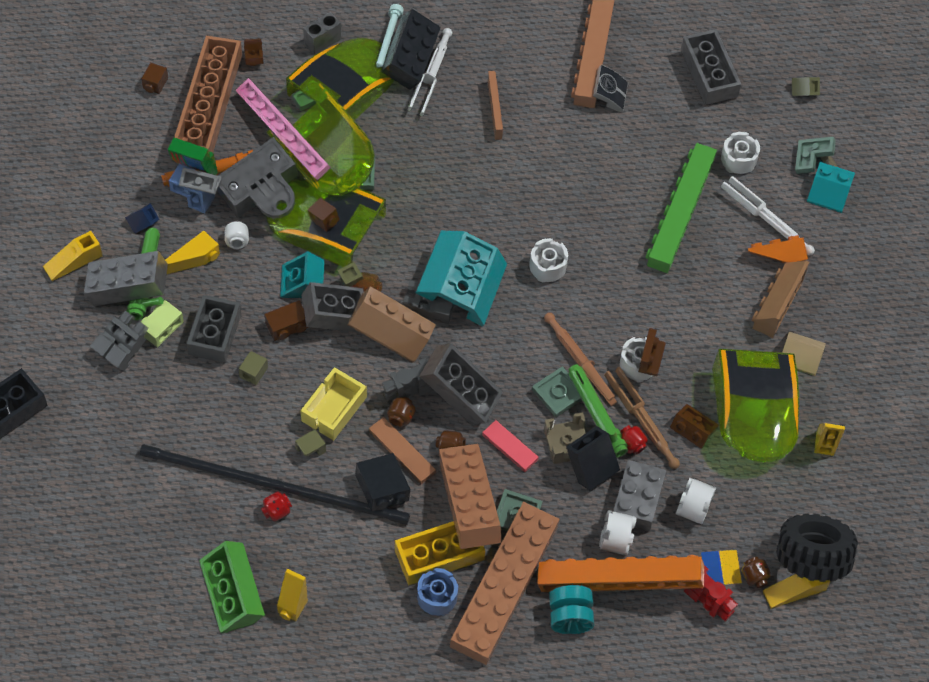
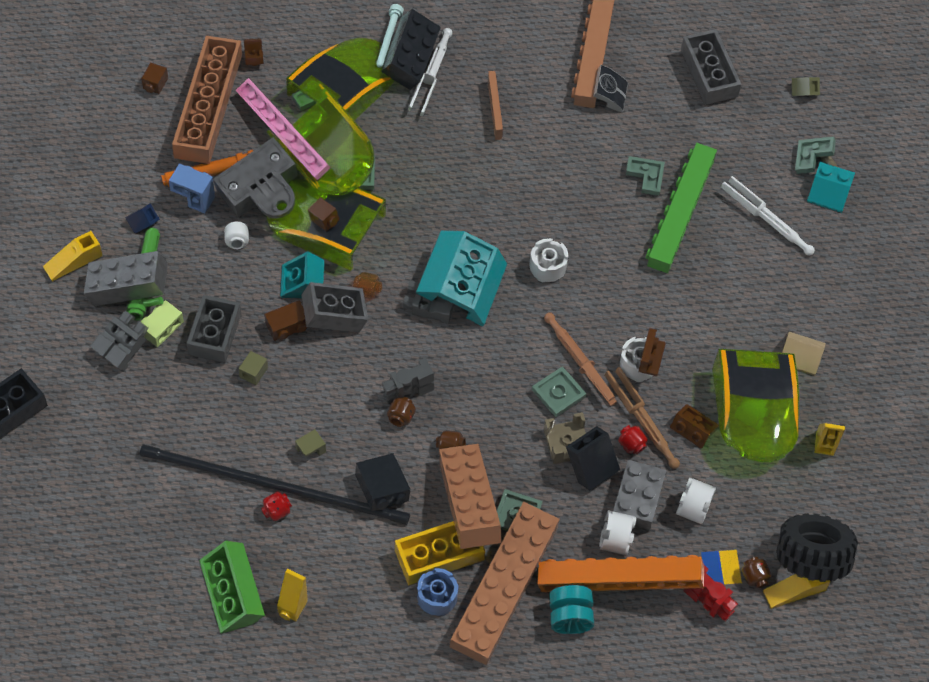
(192, 156): green slope -> none
(194, 253): yellow slope -> none
(199, 180): light grey slope -> none
(324, 38): flat silver piece -> none
(336, 407): light yellow piece -> none
(350, 275): olive panel -> none
(391, 324): medium nougat slope -> none
(403, 450): nougat tile -> none
(461, 384): flat silver brick -> none
(510, 446): coral tile -> none
(597, 409): bright green cylinder -> none
(649, 170): none -> sand green plate
(740, 153): white brick -> none
(779, 298): medium nougat slope -> none
(785, 251): orange slope -> none

